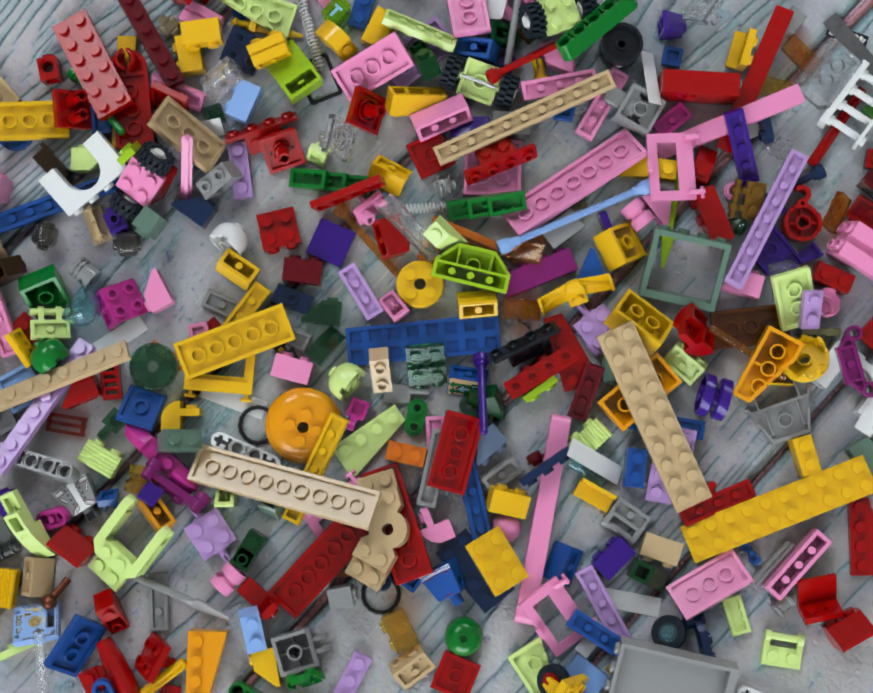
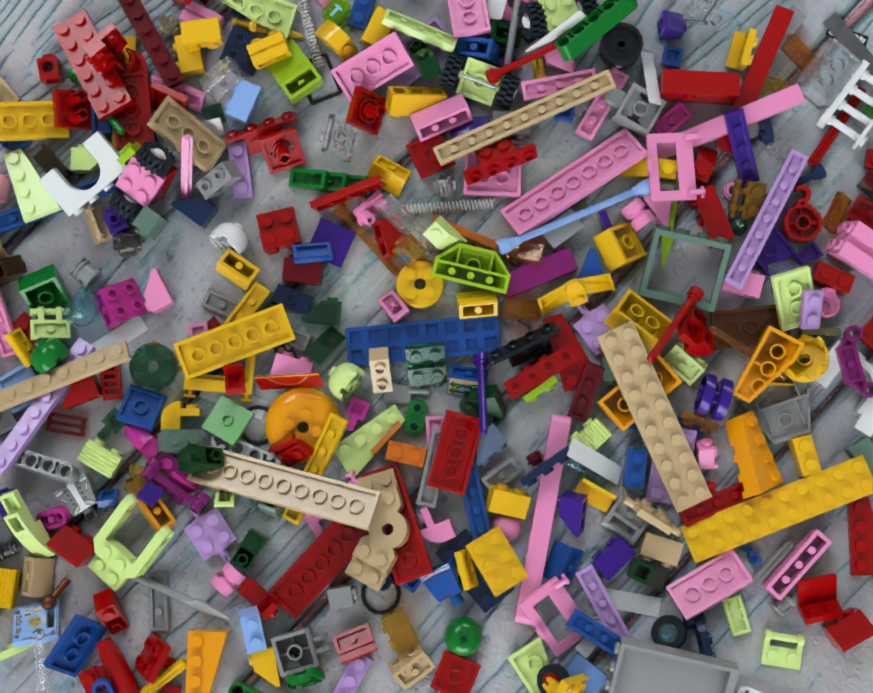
(31, 195): none -> yellowish green wing
(45, 235): clear smoke head -> none
(103, 47): none -> red plate
(199, 459): none -> dark green slope
(228, 421): none -> bright green plate
(234, 379): none -> red bracket
(289, 381): none -> red sticker
(291, 450): none -> red plate
(312, 252): none -> blue tile
(316, 156): yellowish green tile -> none
(354, 643): none -> plate
(360, 291): lavender plate -> none
(386, 437): none -> orange sticker
(408, 249): none -> clear yellow brick
(466, 569): none -> yellow plate
(486, 205): green slope -> none
(557, 31): none -> white sticker
(573, 511): none -> dark purple slope
(656, 517): none -> tan plate
(691, 419): none -> clear orange plate
(693, 296): none -> red piece
(706, 454): none -> bright pink brick
(752, 454): none -> light orange wedge

